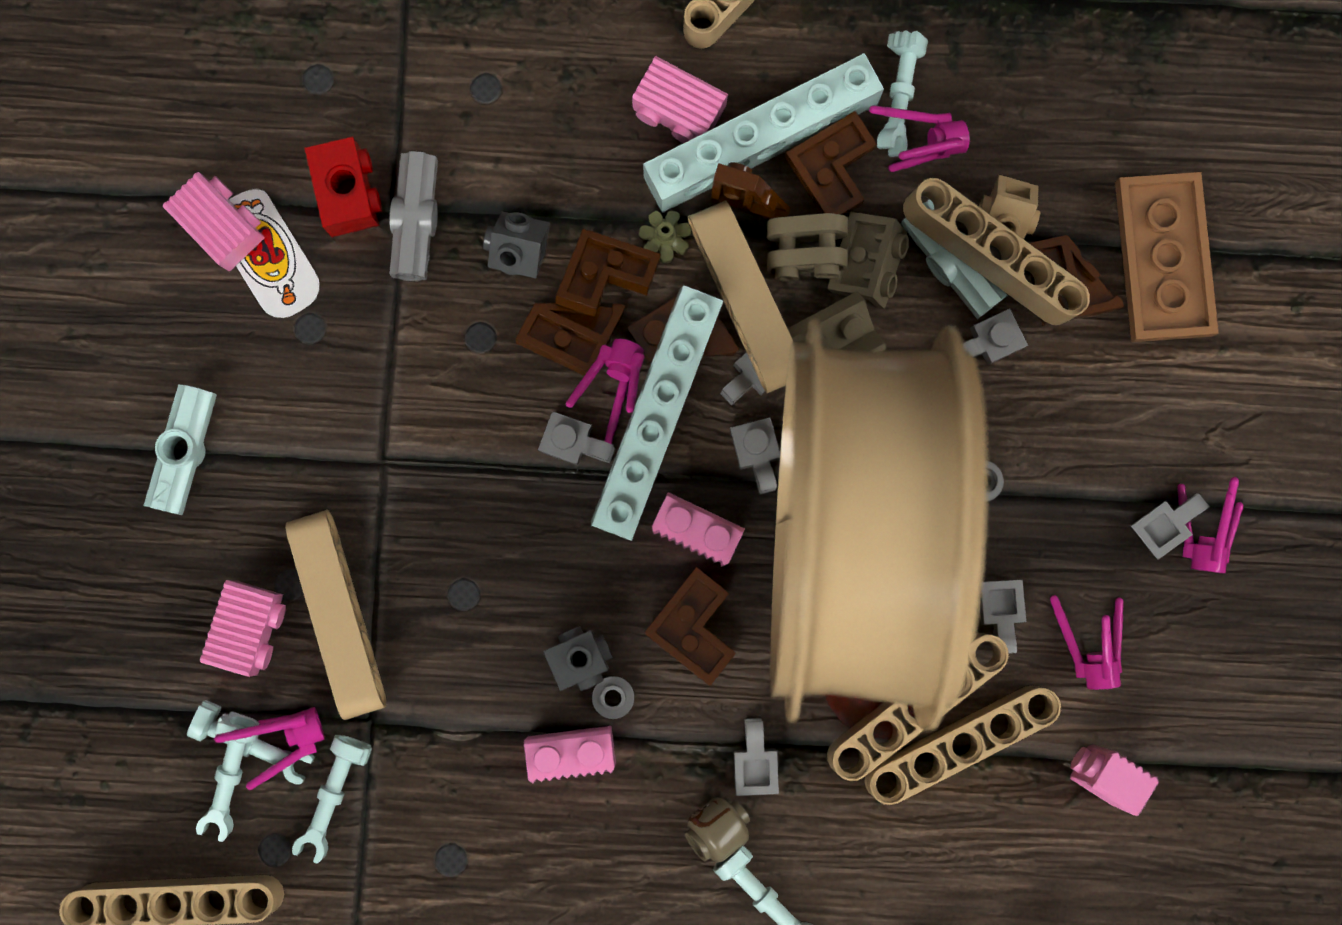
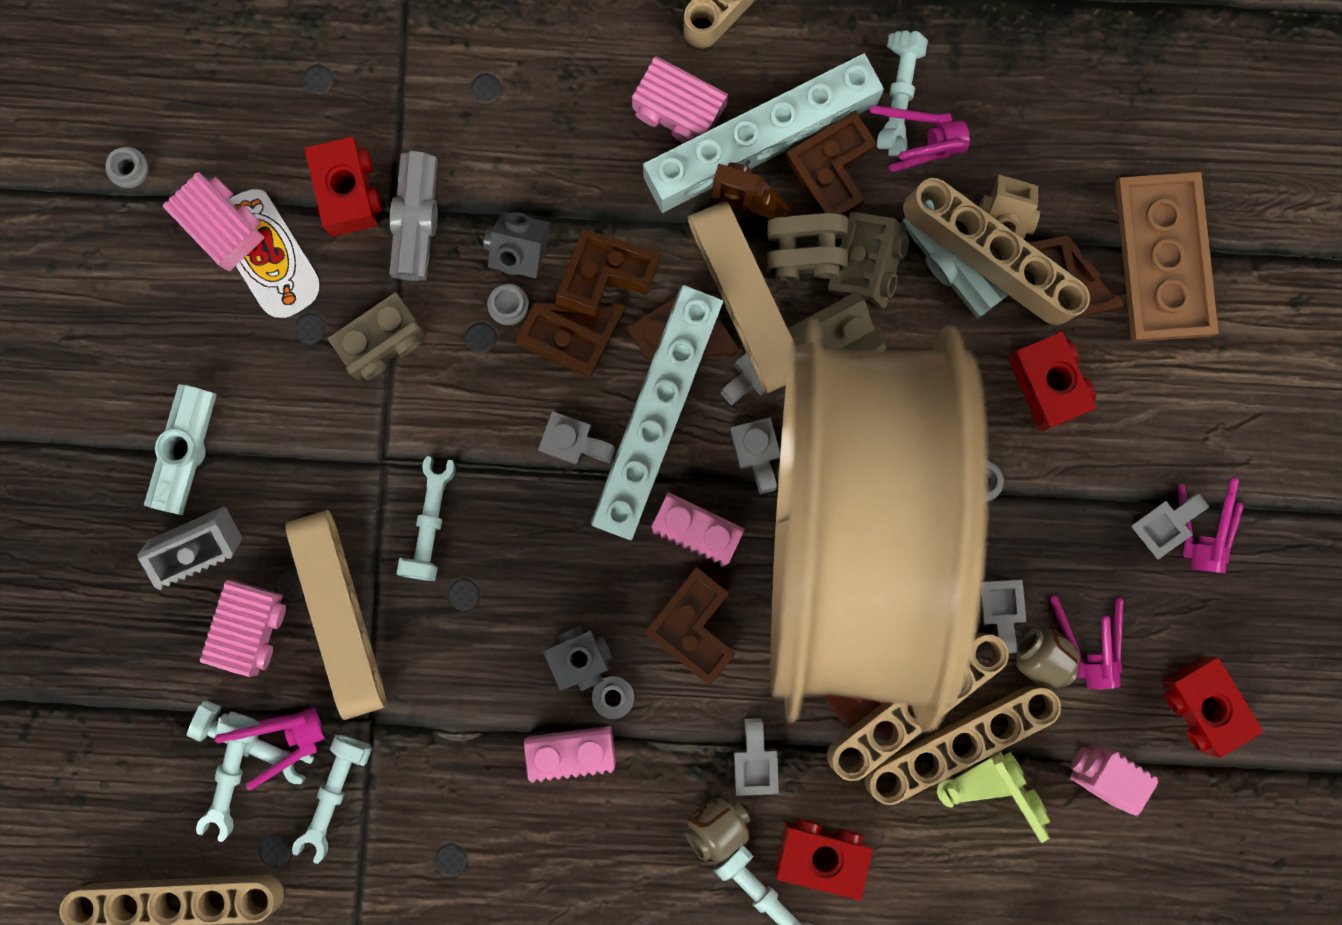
(118, 159): none -> light grey plate
(190, 548): none -> light grey brick
(377, 338): none -> dark tan bracket
(420, 566): none -> light aqua piece
(508, 304): none -> light grey plate
(624, 364): dark pink plant -> none
(669, 242): olive plant -> none
(842, 877): none -> red brick
(993, 779): none -> yellowish green plate
(996, 338): light grey plate -> none
(1046, 404): none -> red brick
(1047, 658): none -> dark tan head
(1232, 718): none -> red brick

